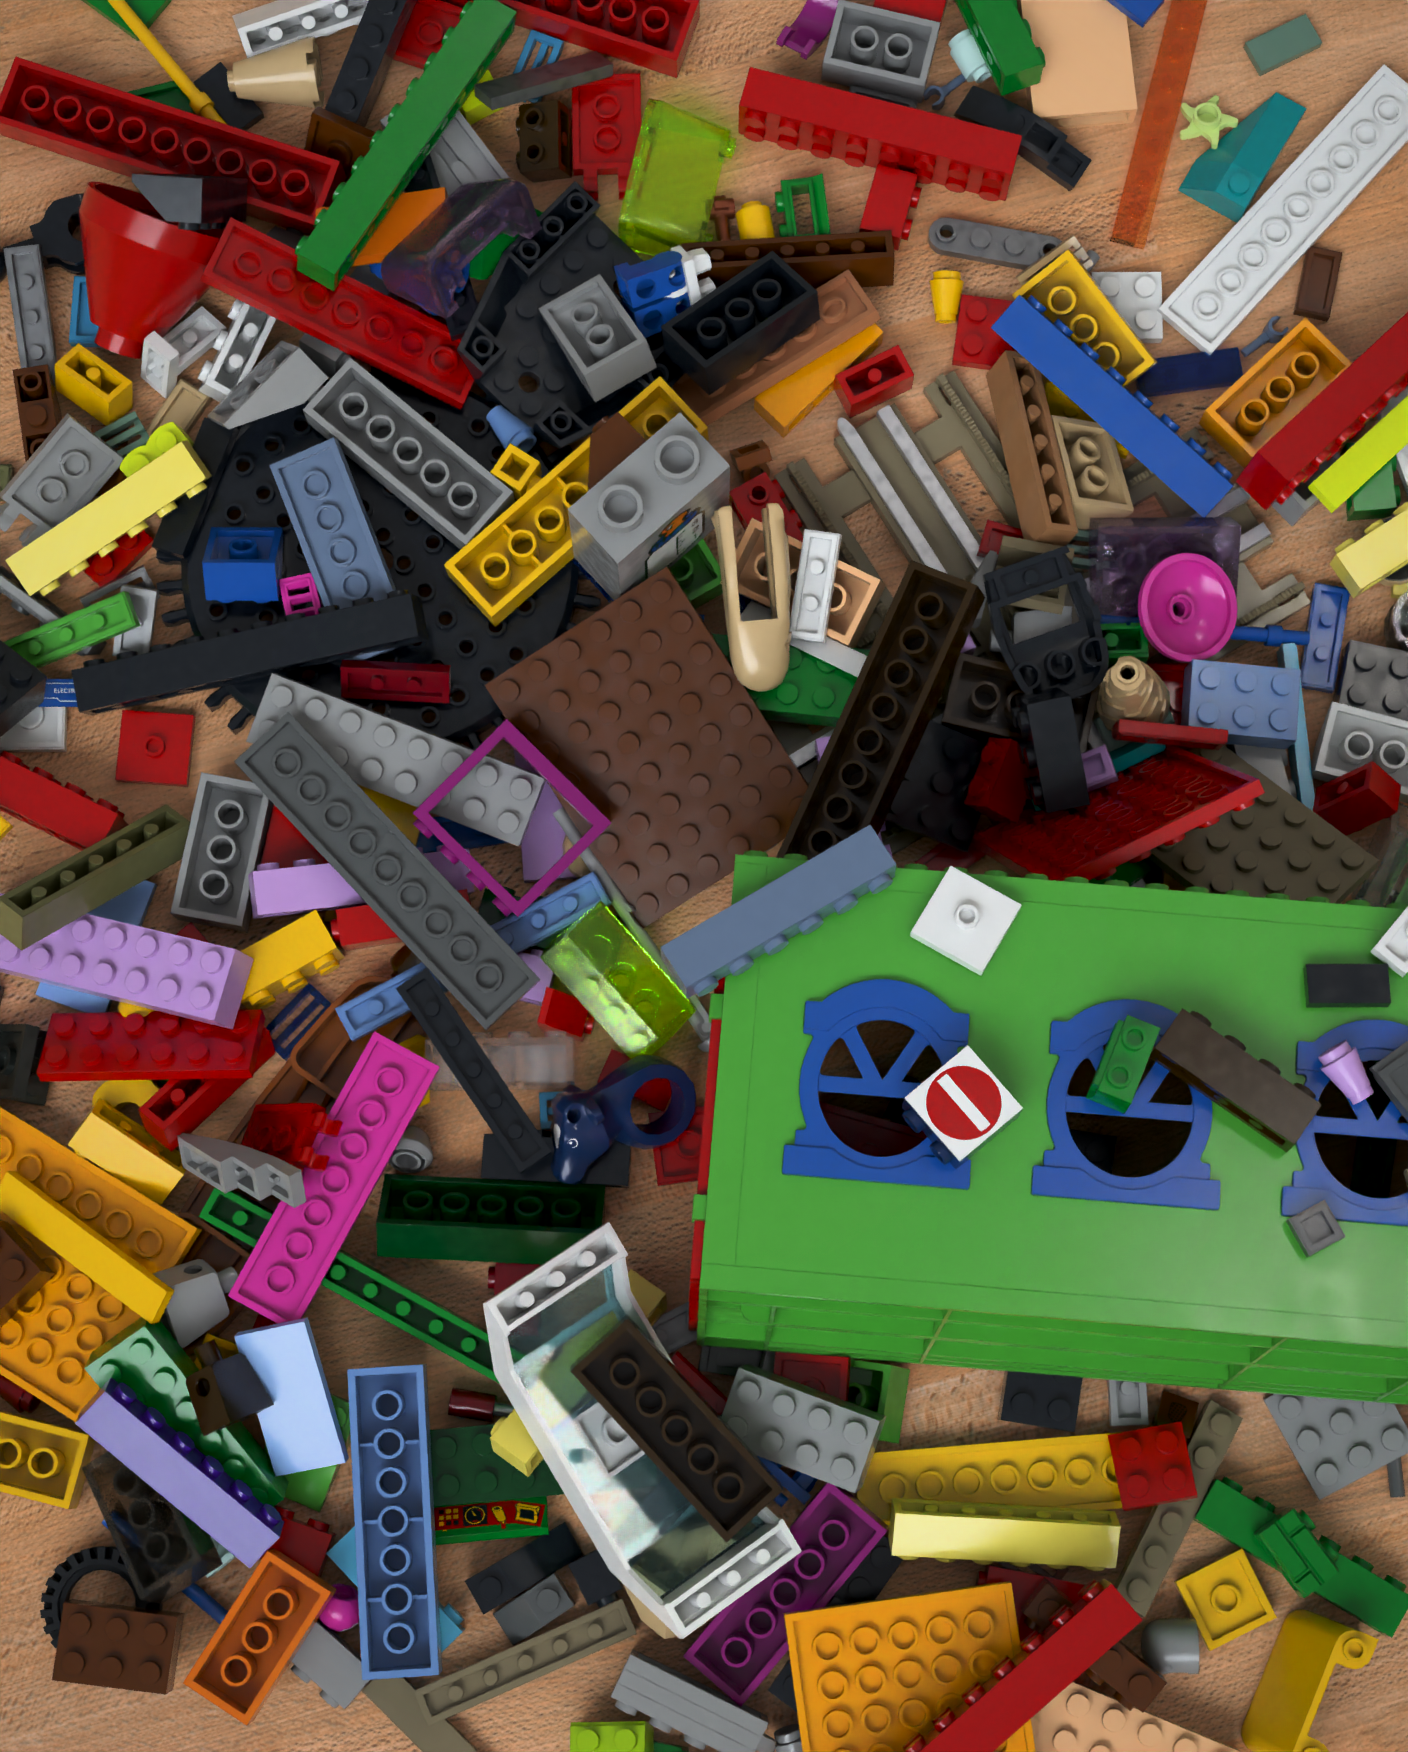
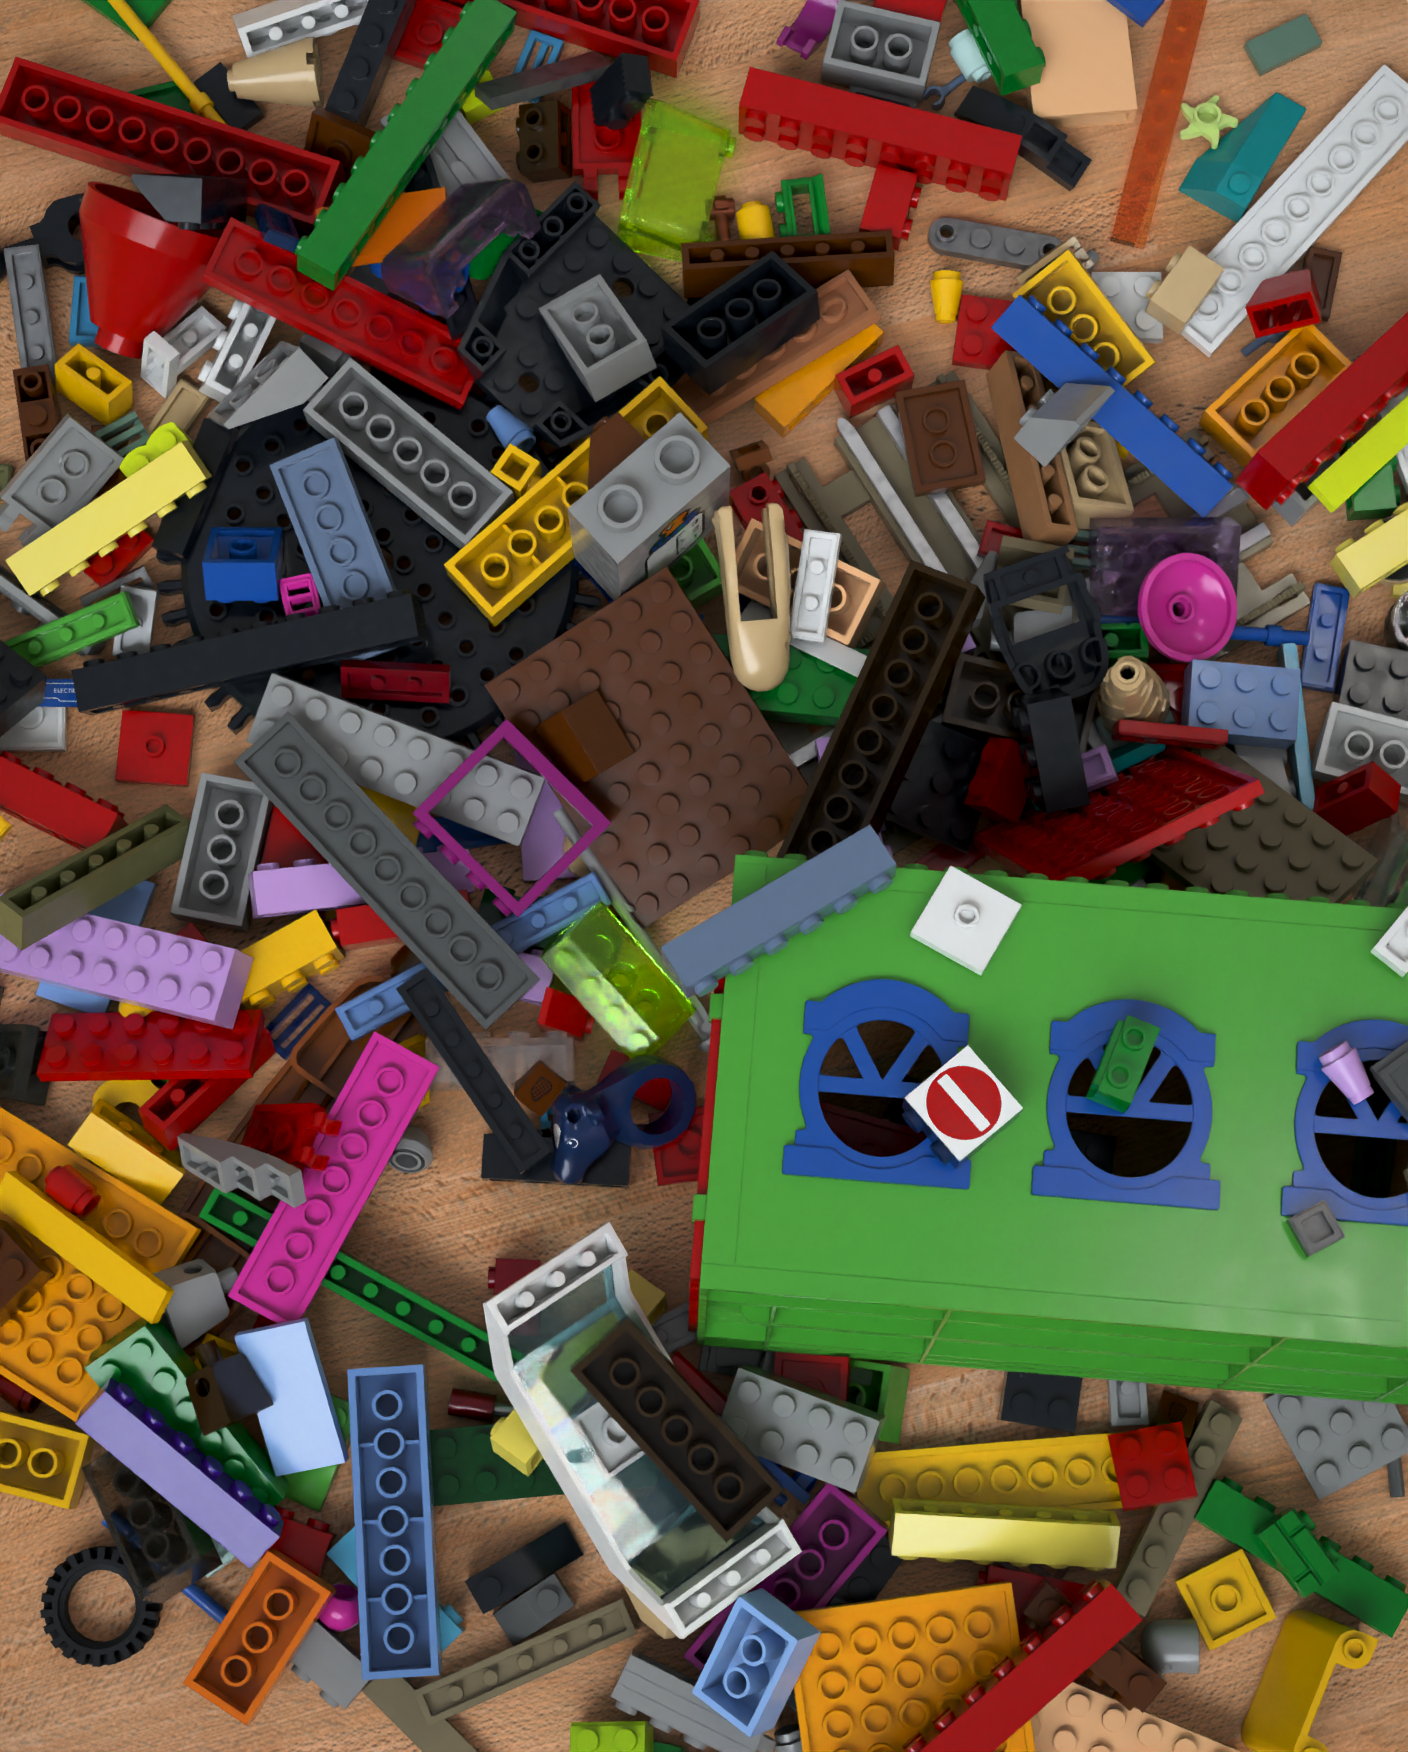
(72, 1190): none -> red brick
(118, 1646): reddish brown brick -> none
(276, 227): none -> dark blue tile
(484, 1218): dark green brick -> none
(491, 1520): tile -> none
(539, 1088): none -> reddish brown slope
(584, 739): none -> reddish brown slope
(595, 1579): black brick -> none
(621, 91): none -> black brick
(663, 286): blue hips -> none
(756, 1662): none -> light blue brick
(939, 438): none -> reddish brown plate
(1060, 419): none -> light grey slope
(1184, 289): none -> tan brick
(1191, 372): clear blue tile -> none
(1235, 1079): dark brown brick -> none
(1289, 303): none -> red torso
(1346, 985): black tile -> none

